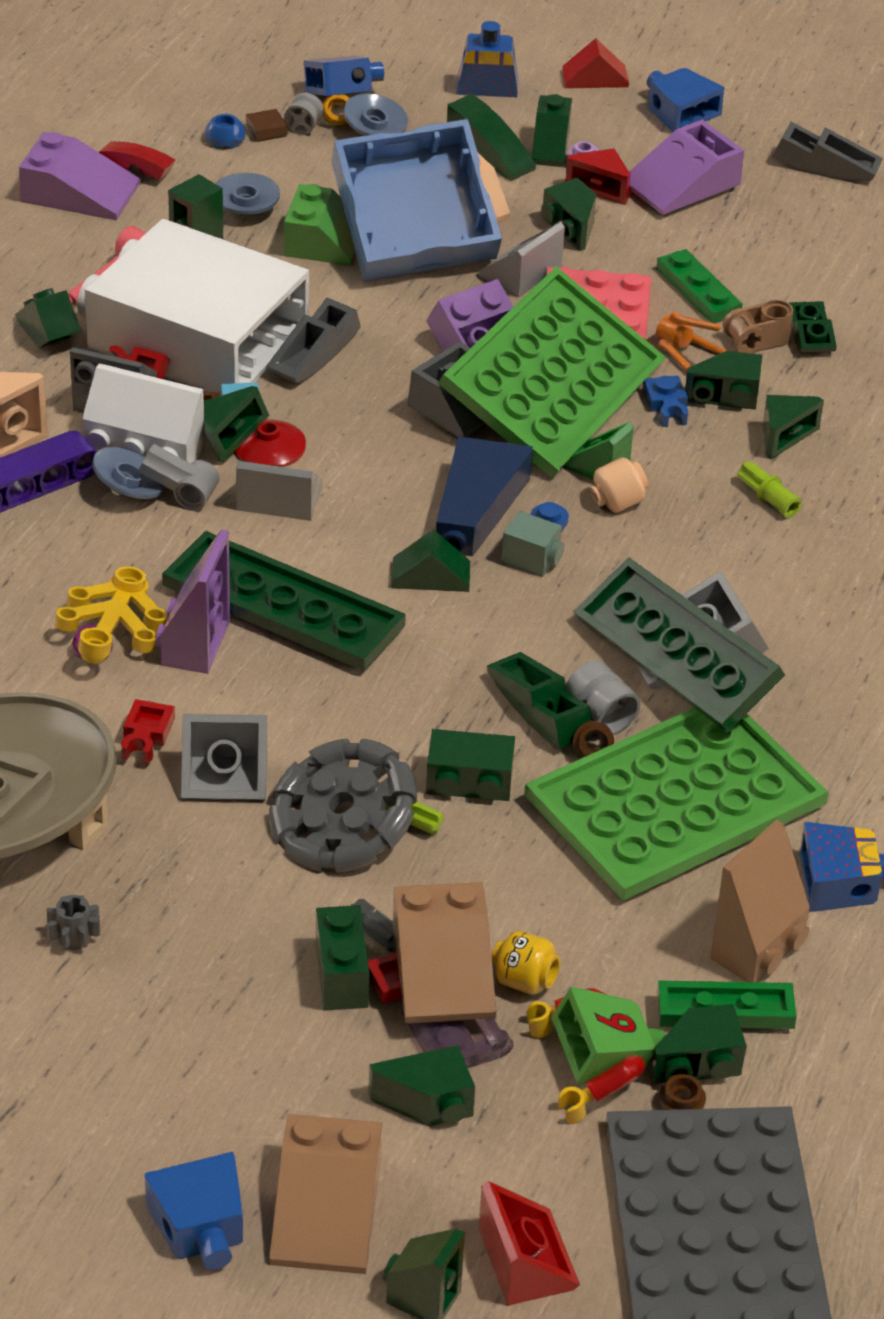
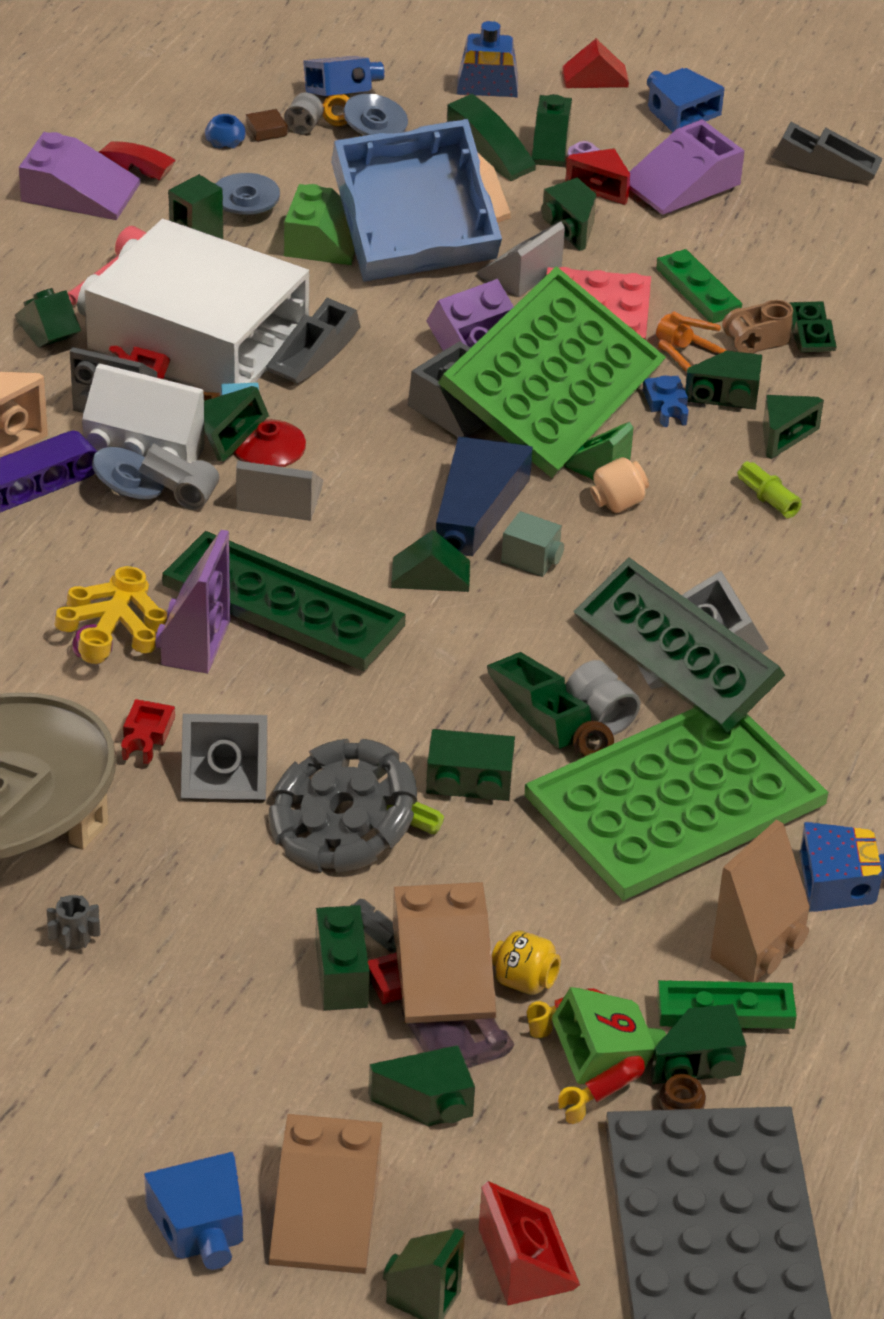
(551, 512): blue plate -> none

